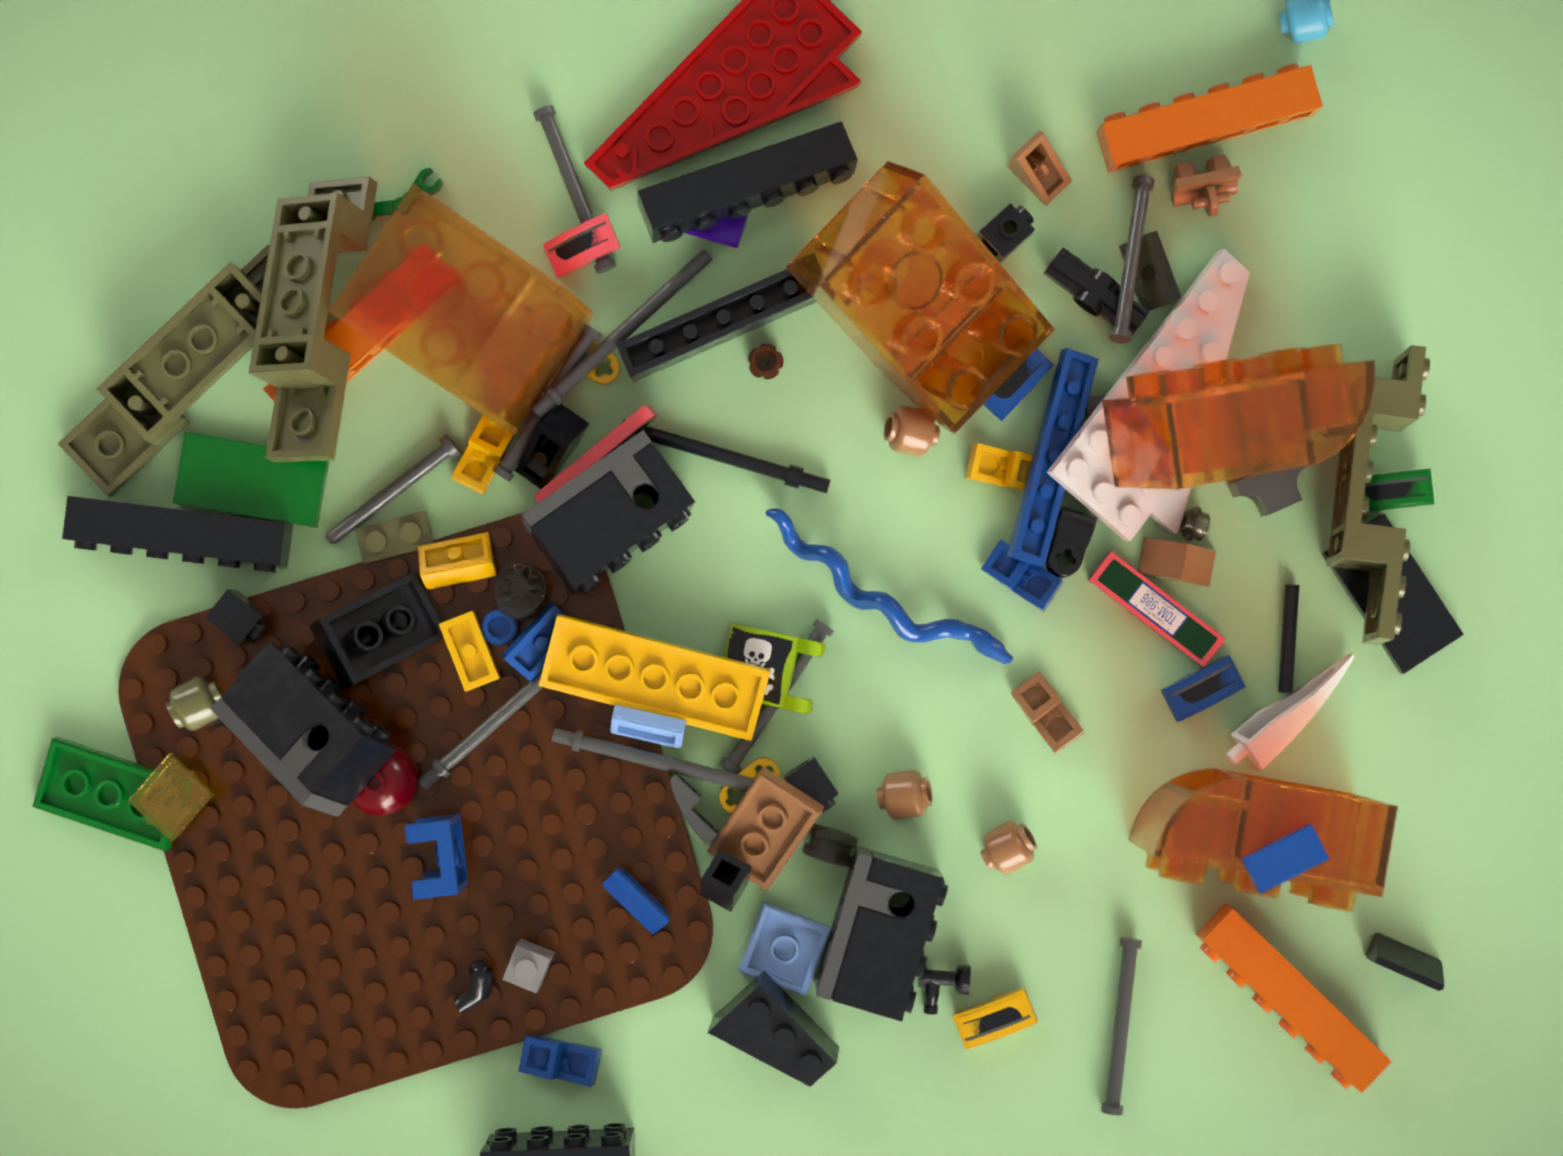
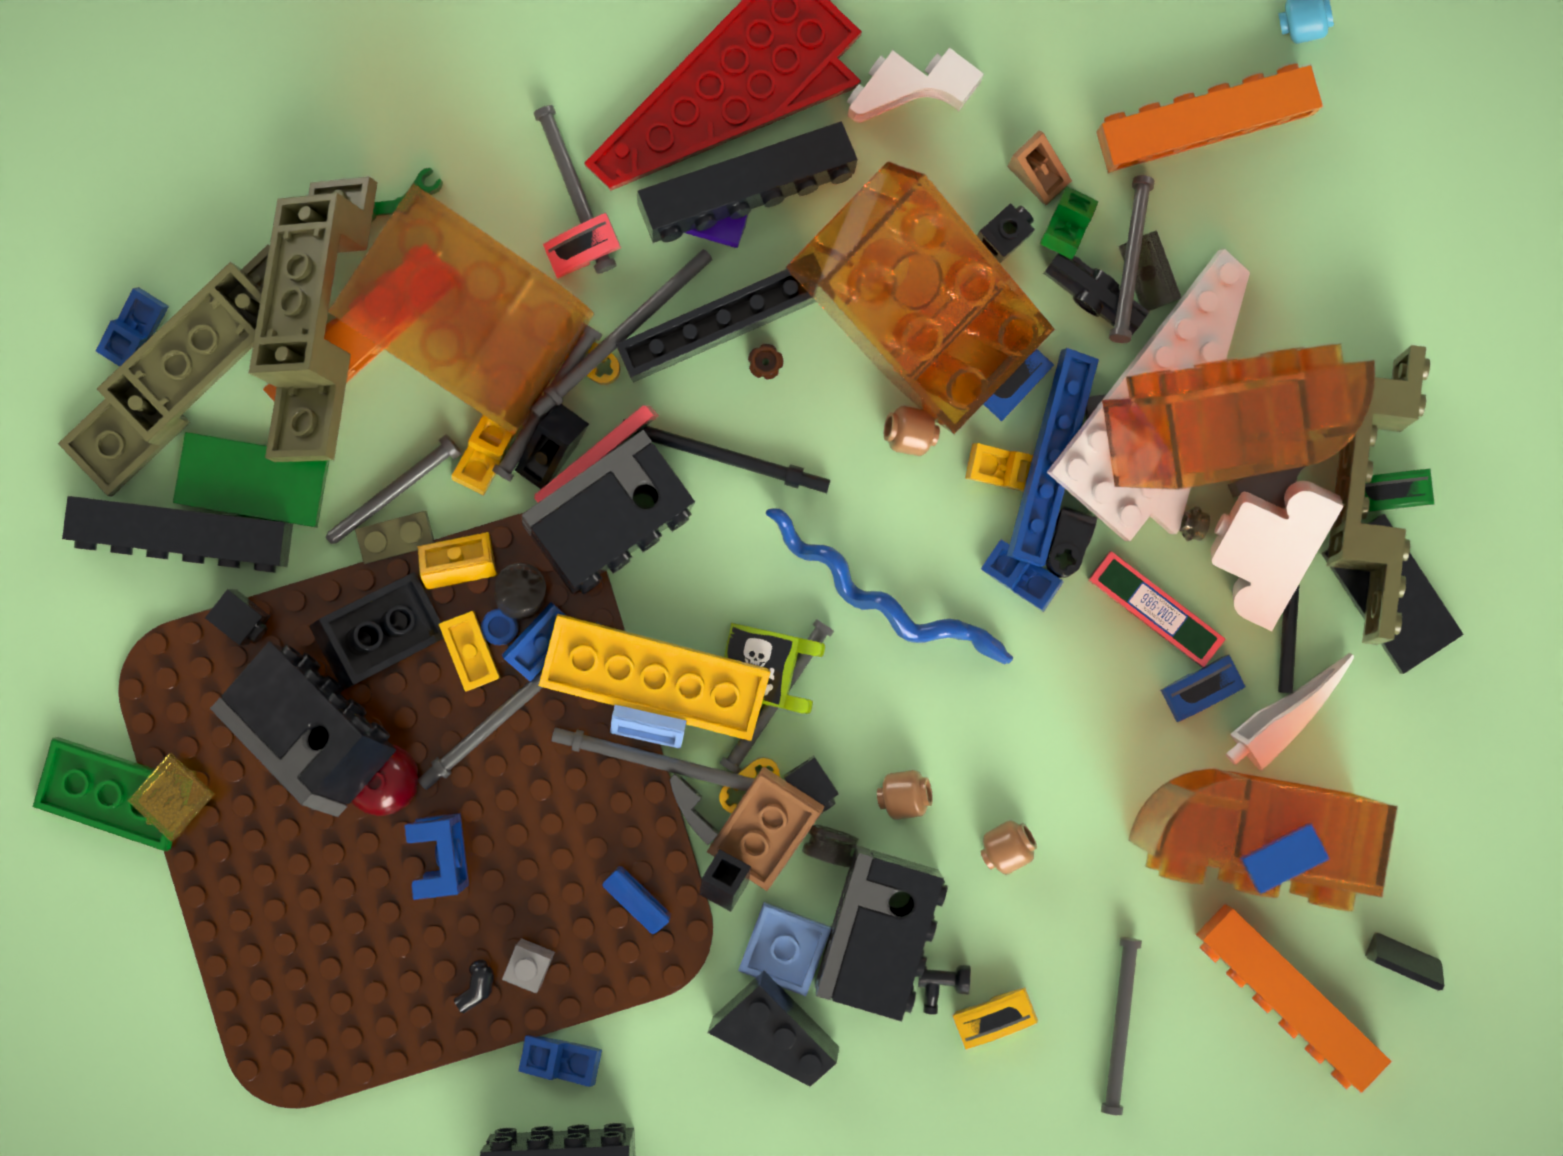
(133, 327): none -> blue slope
(192, 703): olive head -> none
(899, 82): none -> white arch
(1047, 712): medium nougat slope -> none
(1069, 222): none -> green slope
(1176, 561): medium nougat slope -> none
(1205, 188): medium nougat hips -> none
(1272, 547): none -> white brick

